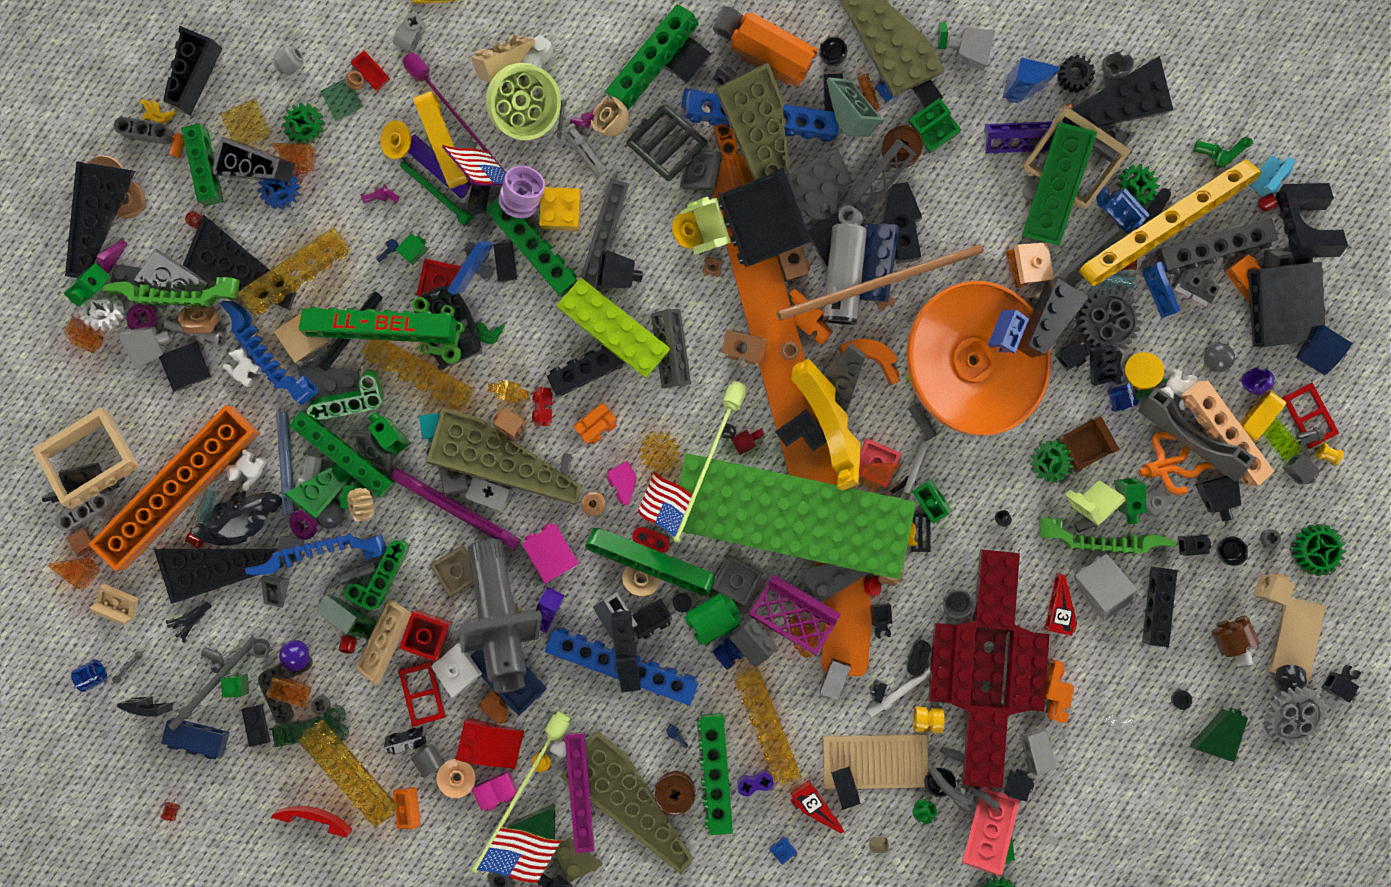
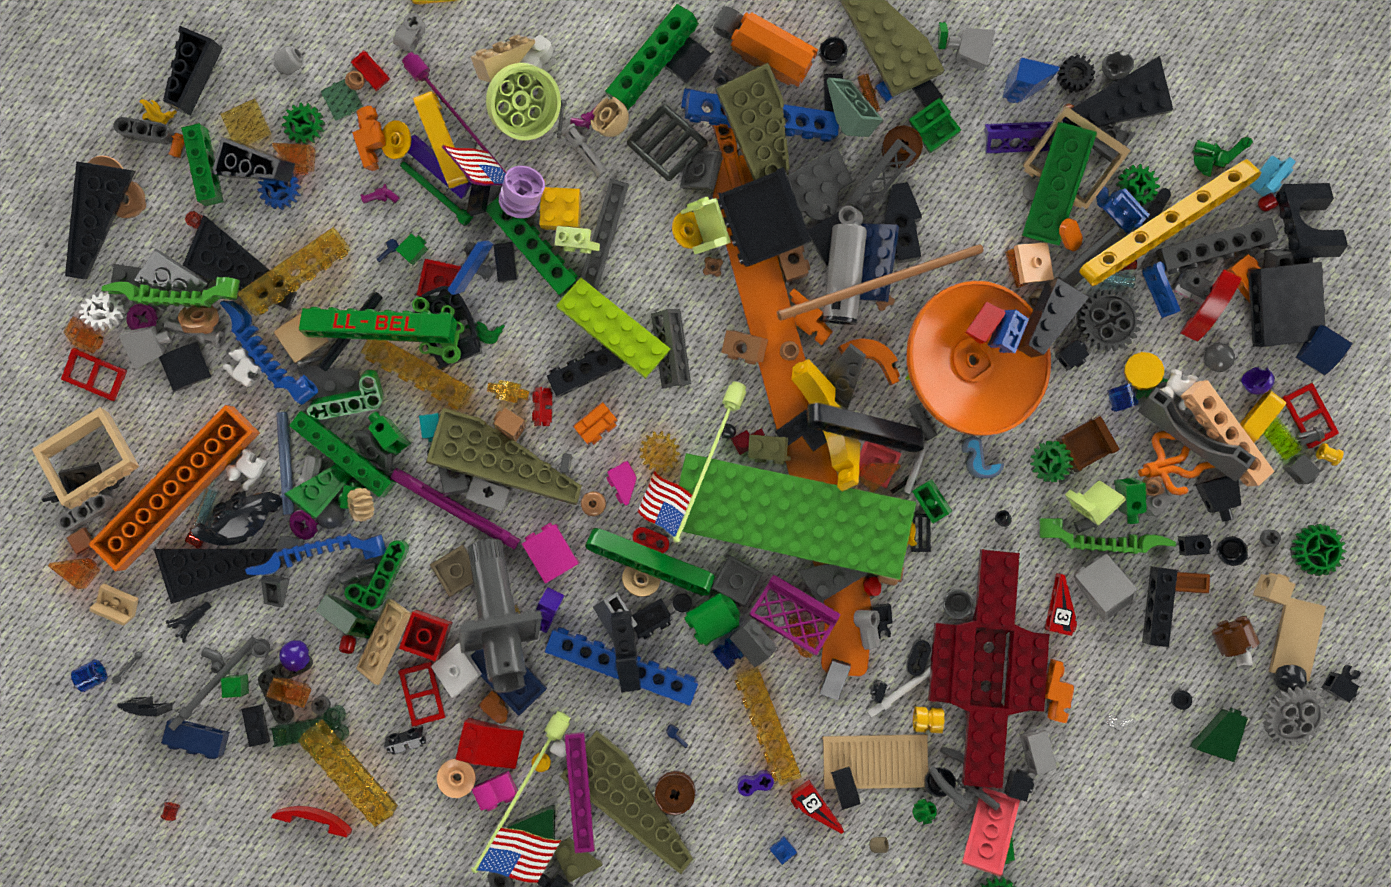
(74, 353): none -> red window
(81, 290): green torso -> none
(110, 256): magenta tile -> none
(368, 137): none -> orange plate
(408, 808): orange slope -> none
(427, 760): dark grey piece -> none
(575, 238): none -> yellowish green bracket
(616, 271): black torso -> none
(723, 823): green brick -> none
(768, 448): none -> olive bracket
(865, 427): none -> black beam
(867, 622): none -> light grey piece
(975, 462): none -> sand blue animal
(985, 323): none -> slope
(1071, 234): none -> orange tile
(1105, 364): black bracket -> none
(1153, 491): none -> medium nougat plate
(1193, 582): none -> dark orange tile
(1204, 164): none -> green tile
(1213, 306): none -> red slope

